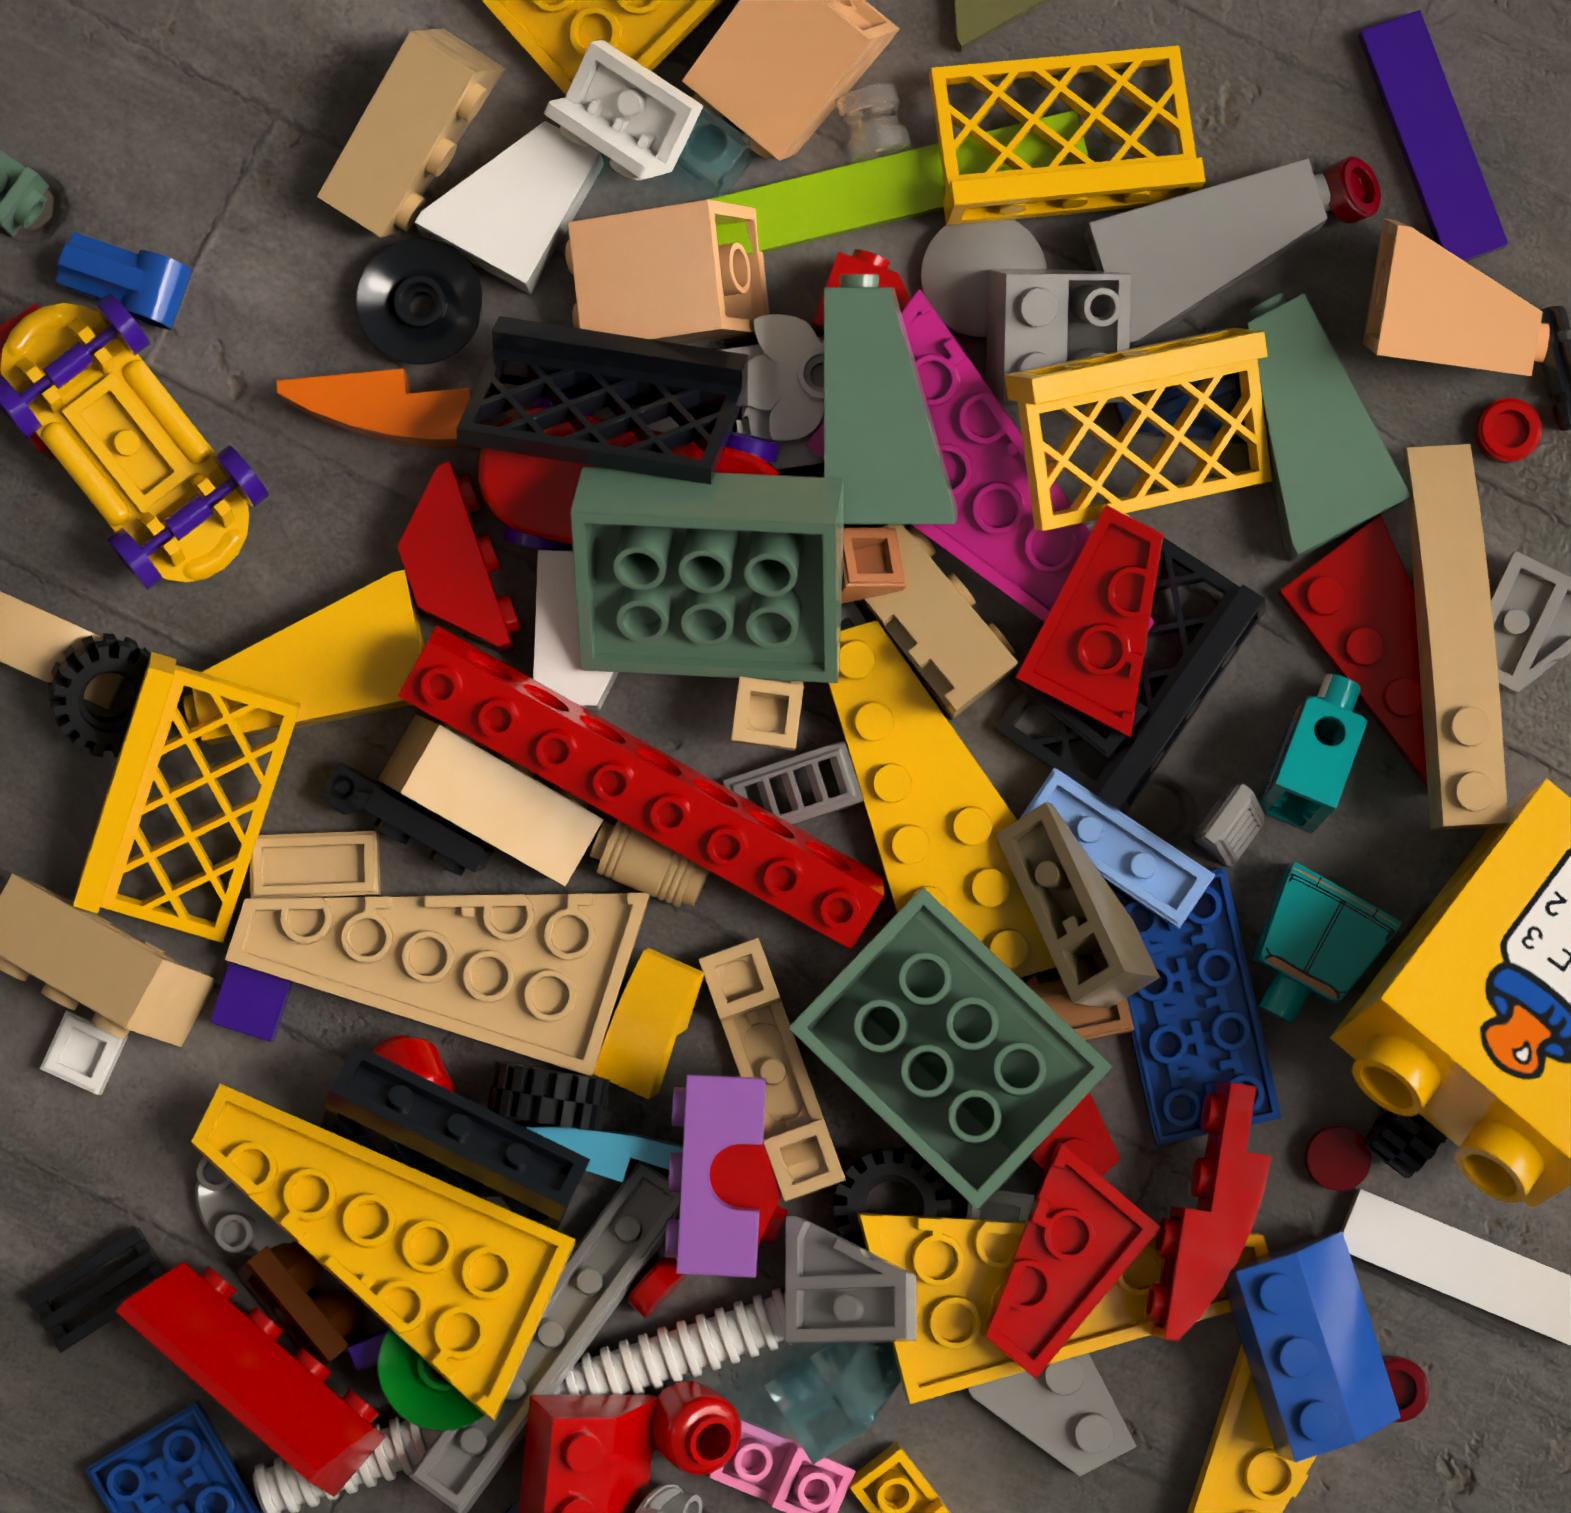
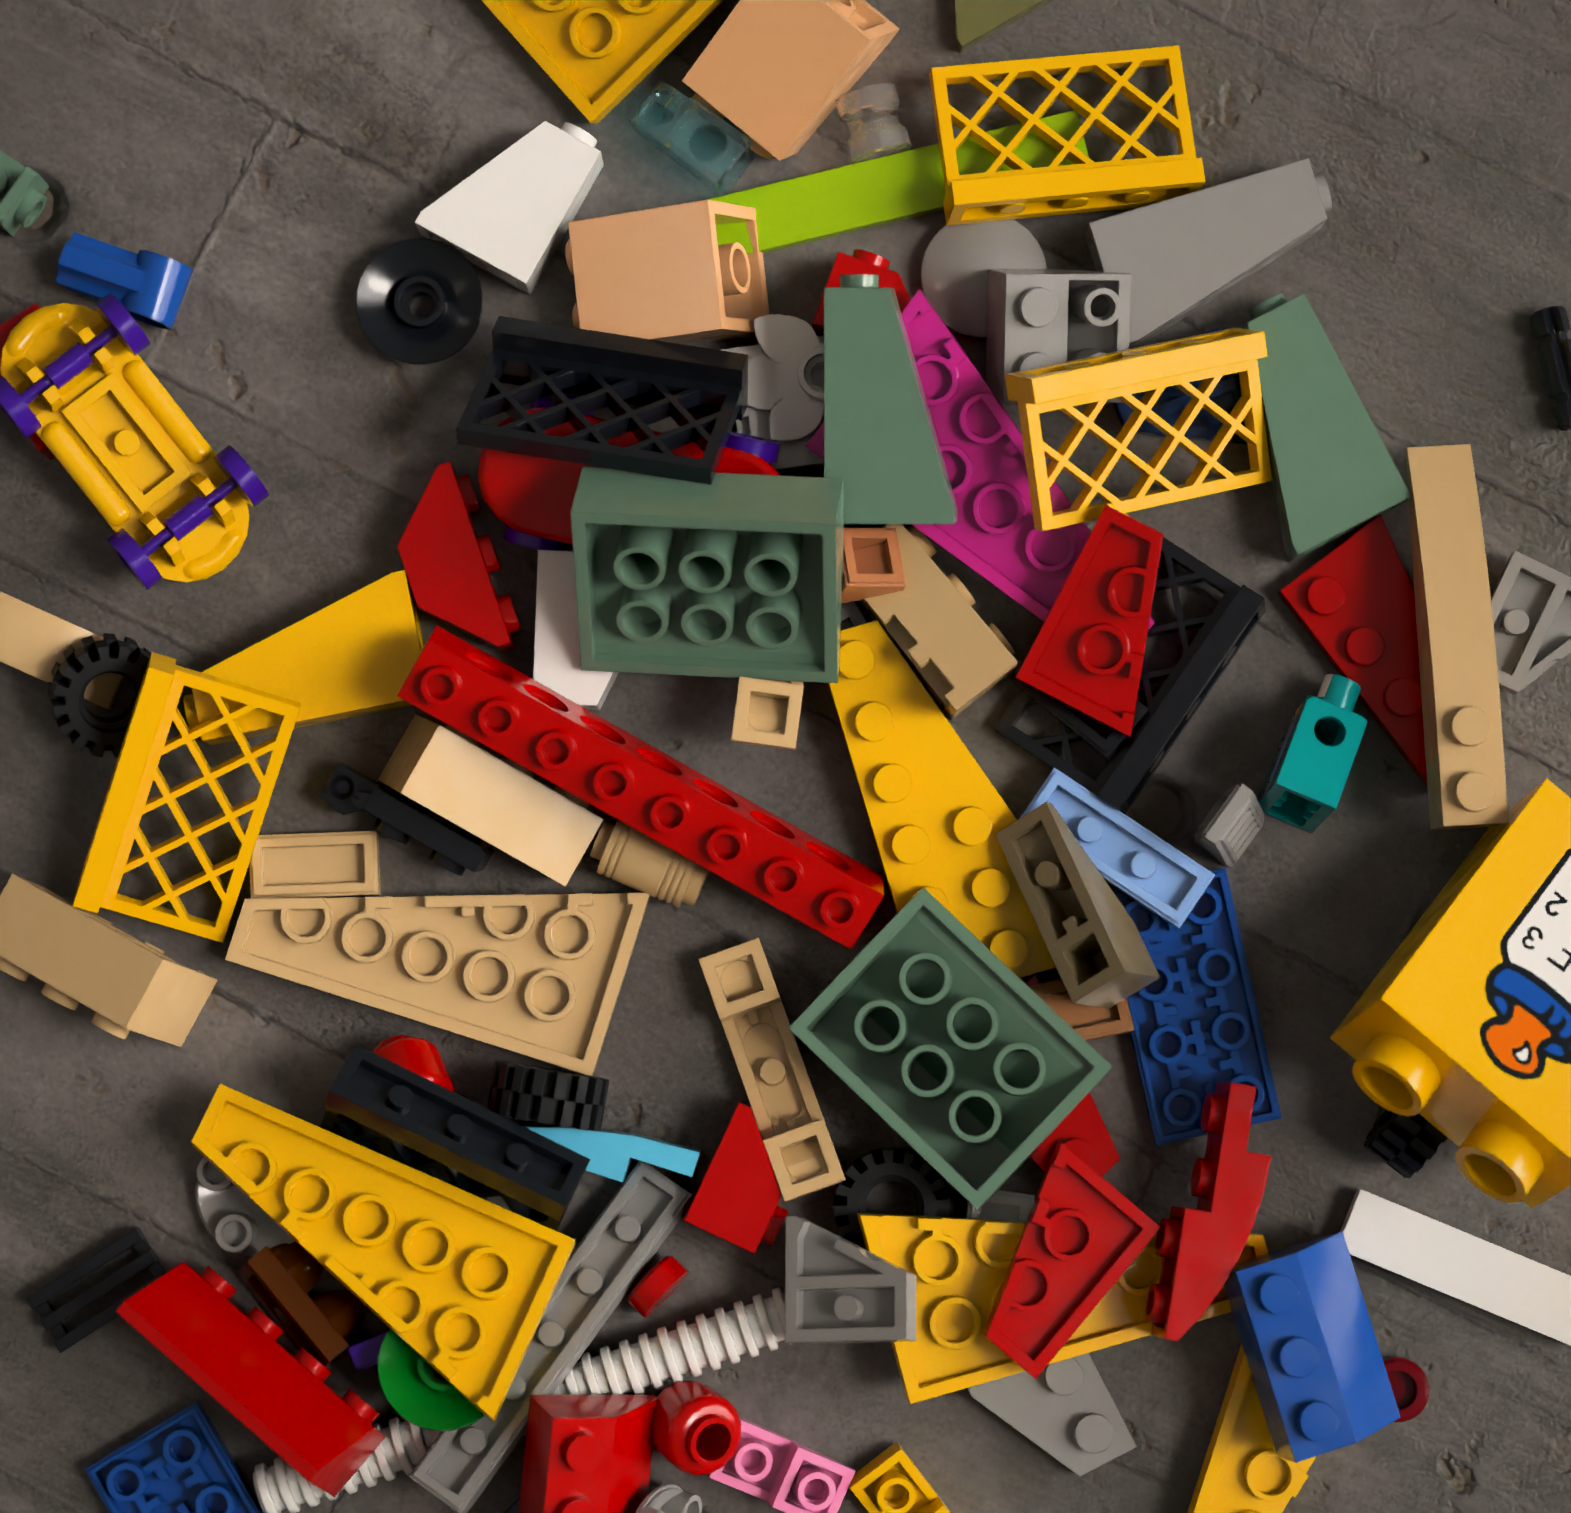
(82, 1053): white tile -> none
(251, 1002): dark purple tile -> none
(380, 407): orange slope -> none
(410, 130): tan wedge -> none
(625, 113): white bracket -> none
(647, 1021): yellow slope -> none
(711, 1233): medium lavender arch -> none
(835, 1394): clear light blue slope -> none
(843, 771): light grey slope -> none
(1317, 941): teal torso -> none
(1337, 1158): dark red tile -> none
(1352, 190): dark red tile -> none
(1432, 137): dark purple tile -> none
(1447, 311): light nougat slope -> none
(1508, 430): red tile -> none

